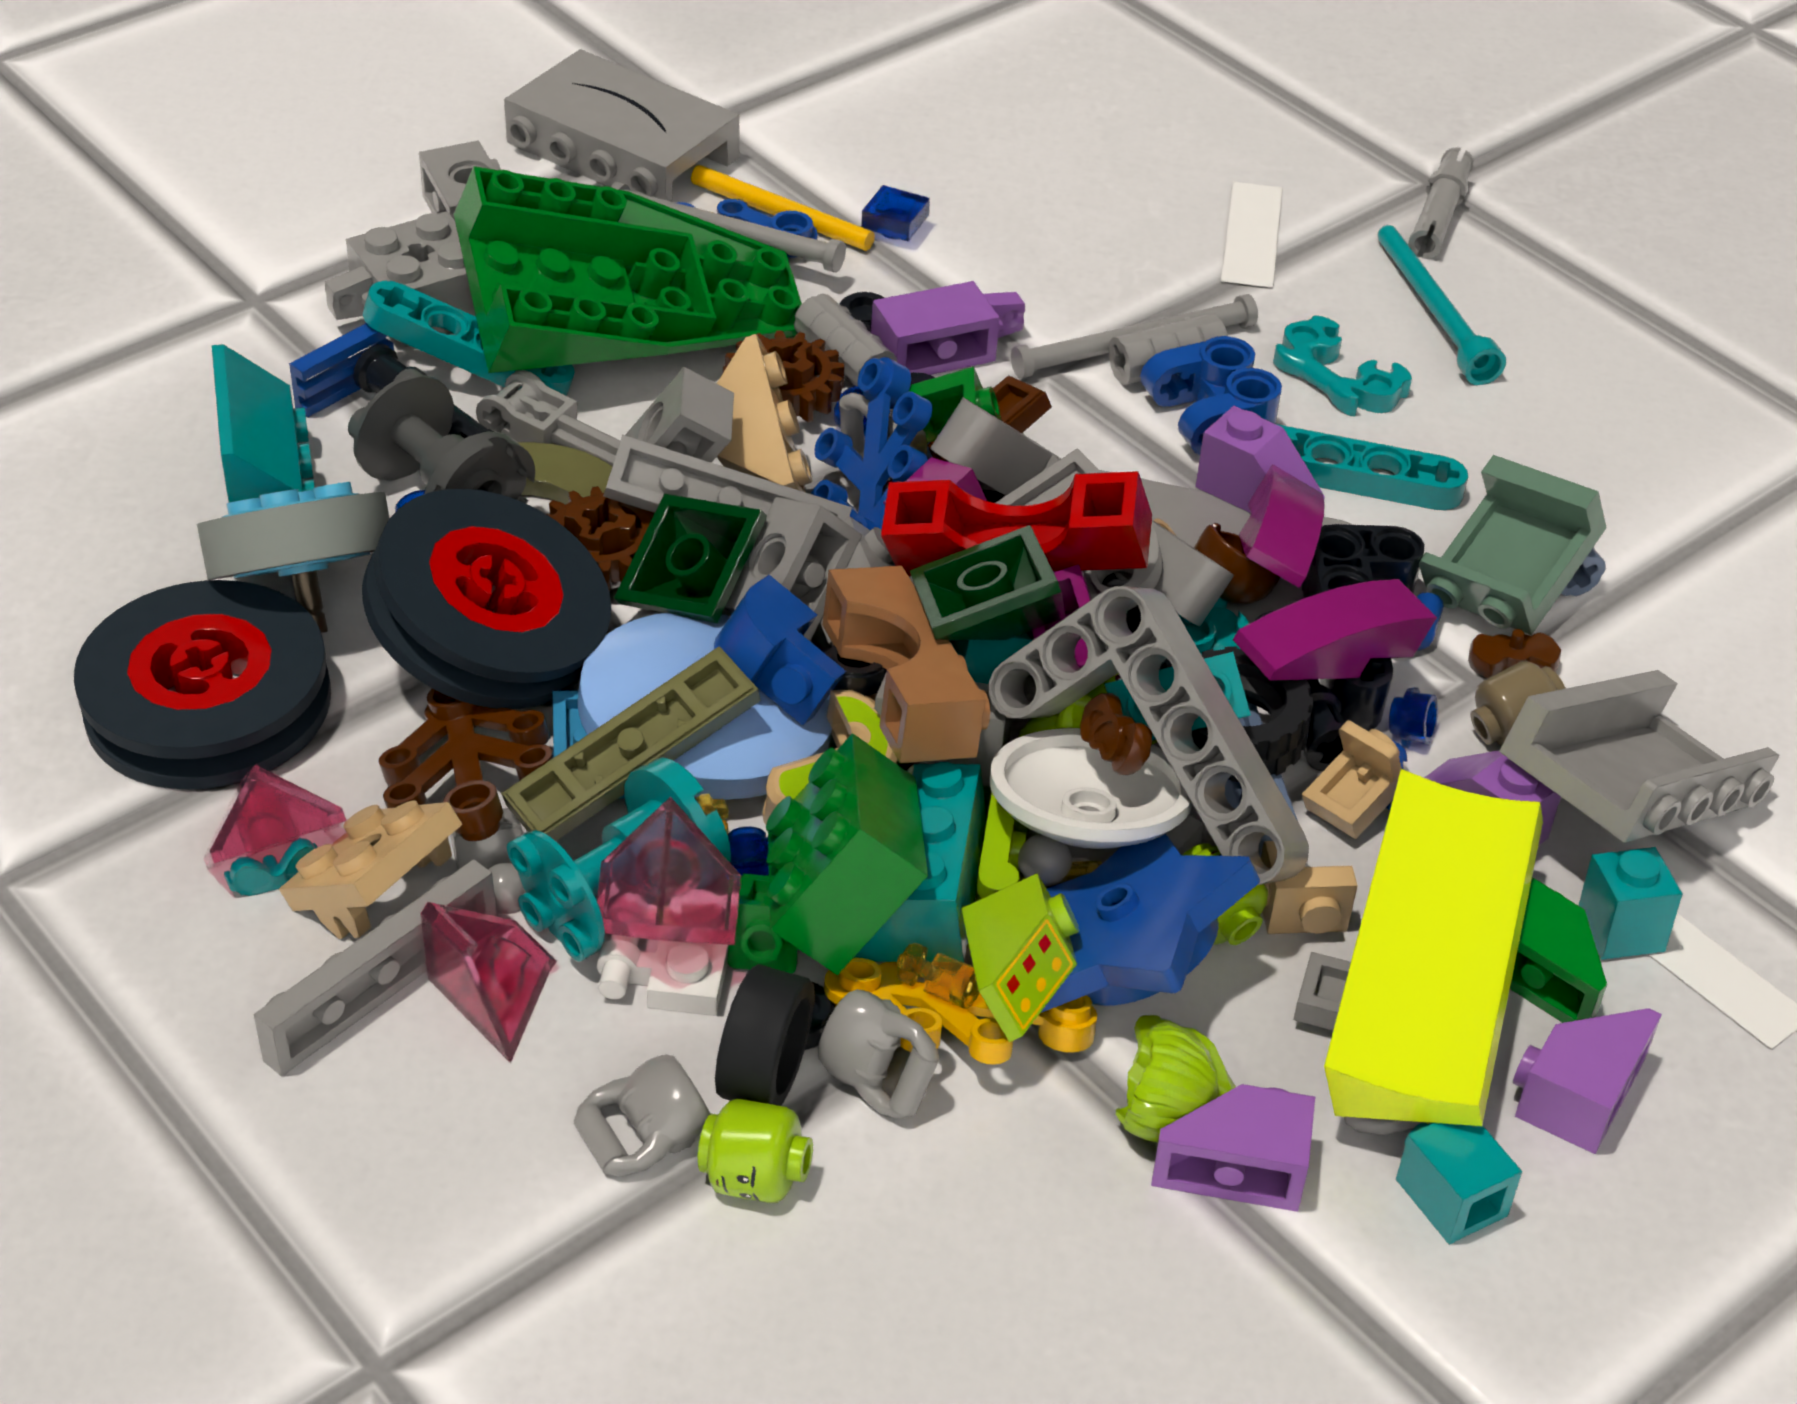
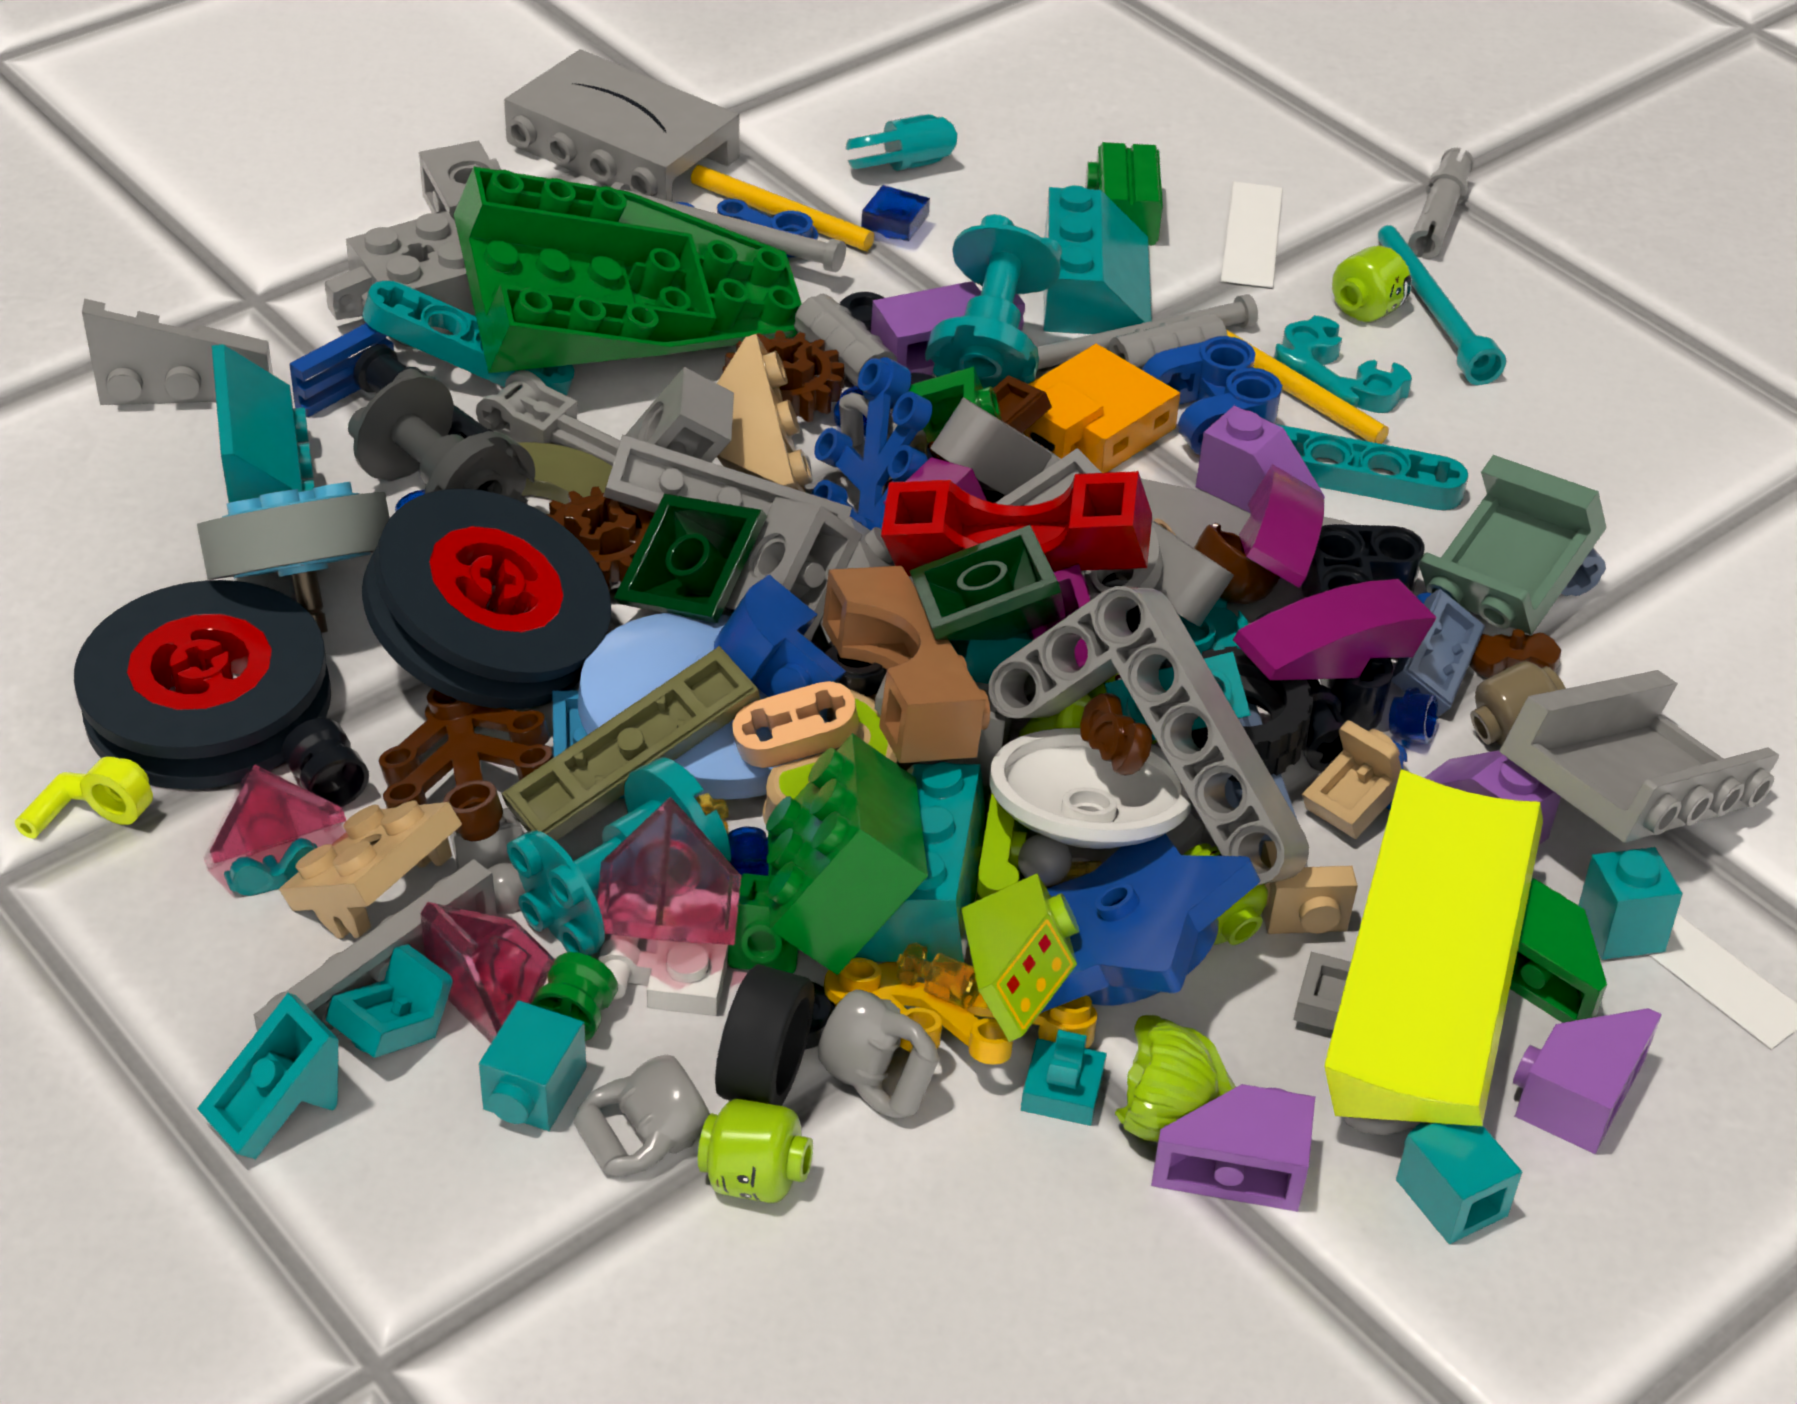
(112, 788): none -> neon yellow plate
(156, 362): none -> light grey wing
(282, 1064): none -> teal slope
(325, 762): none -> black wheel
(396, 1010): none -> teal bracket
(532, 1066): none -> teal brick
(578, 989): none -> green wheel
(795, 724): none -> light nougat beam
(908, 143): none -> teal arm
(987, 336): none -> teal piece
(1064, 1079): none -> teal tile
(1101, 262): none -> teal slope
(1103, 408): none -> light orange piece
(1131, 181): none -> green brick
(1320, 398): none -> yellow bar
(1374, 282): none -> lime head
(1443, 654): none -> sand blue plate

